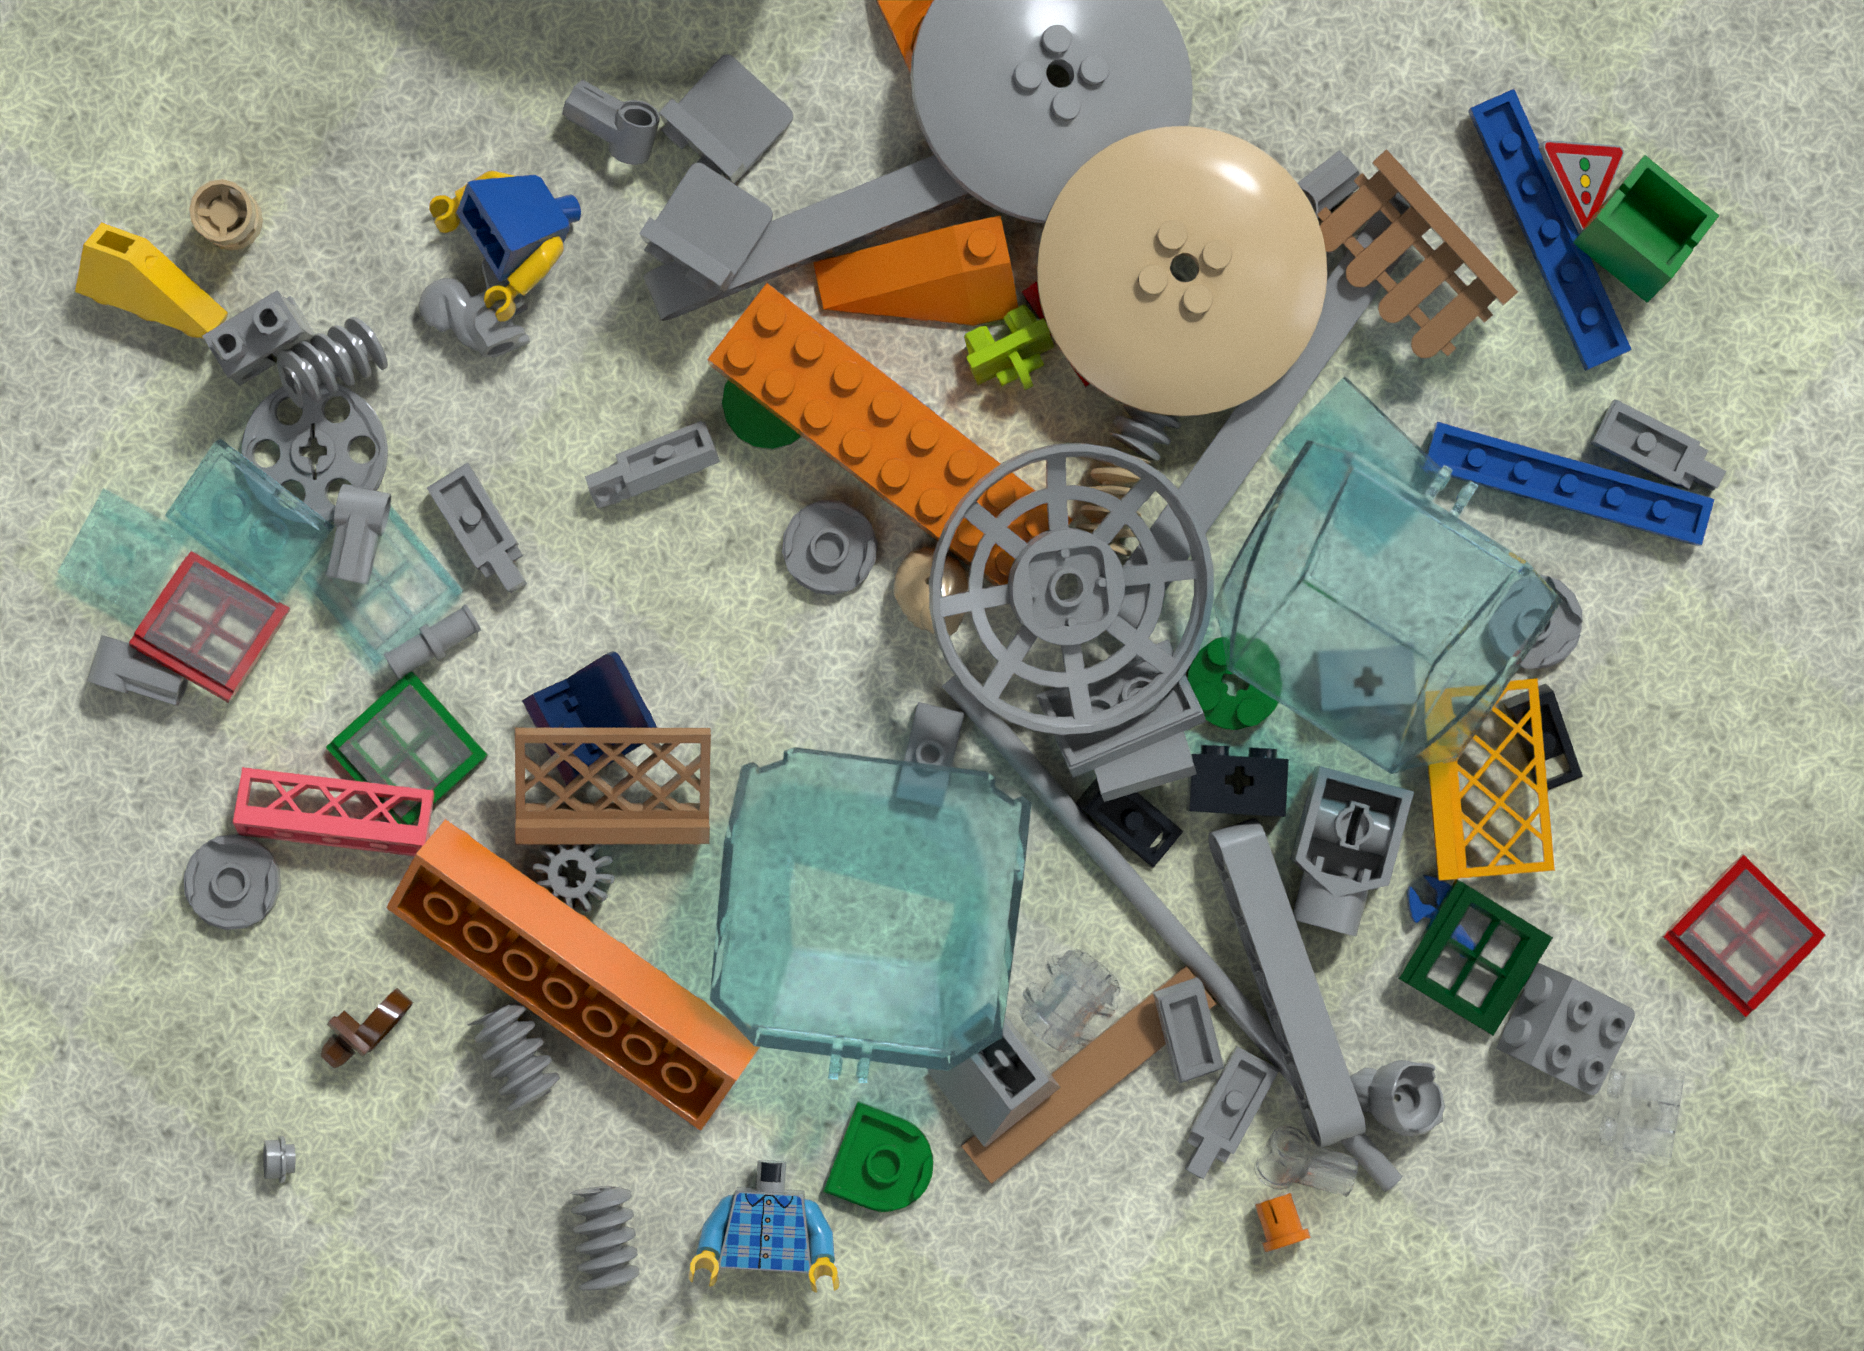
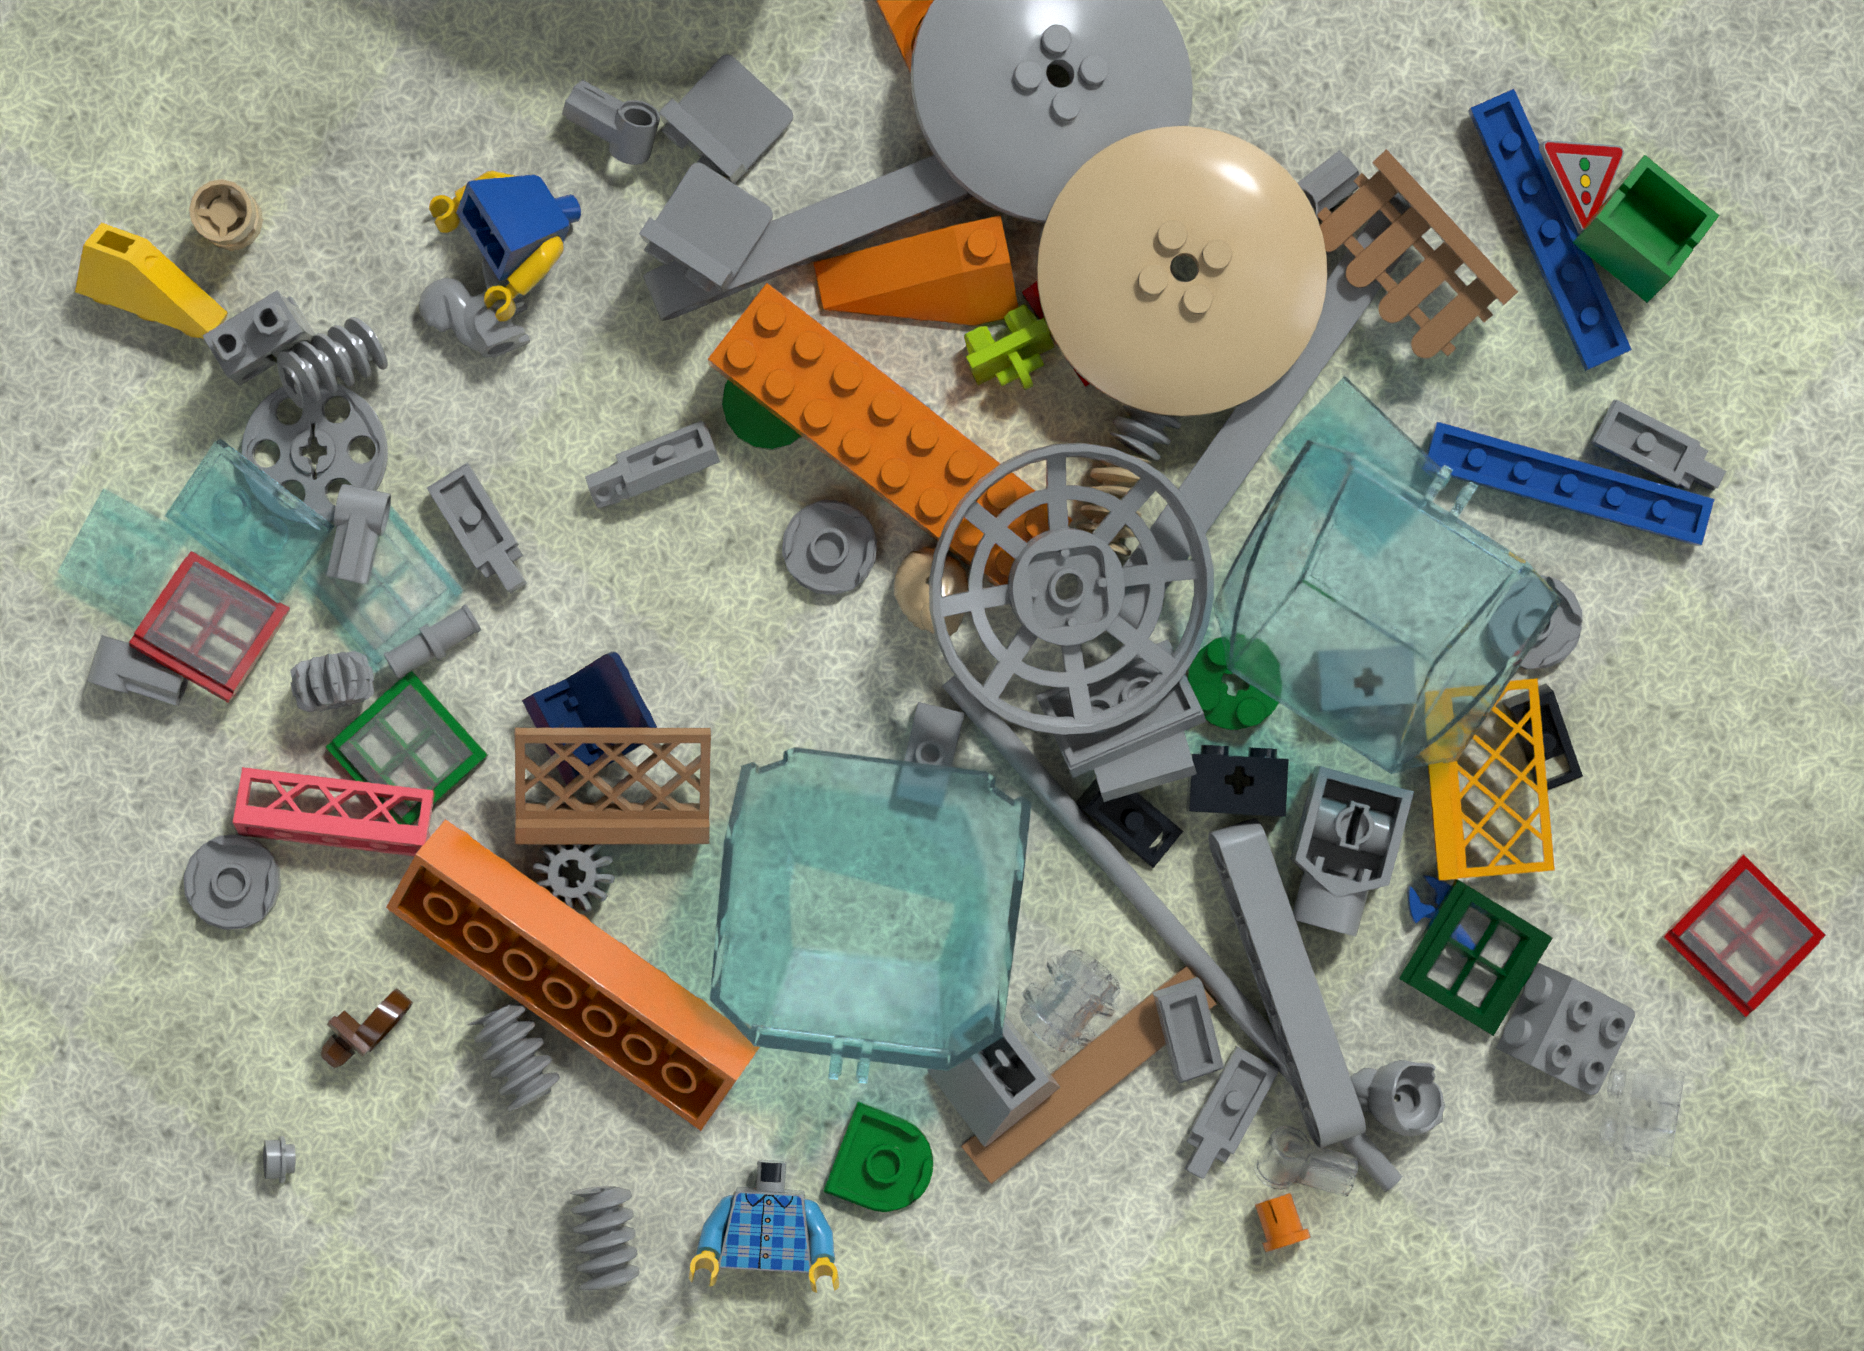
(332, 681): none -> light grey gear

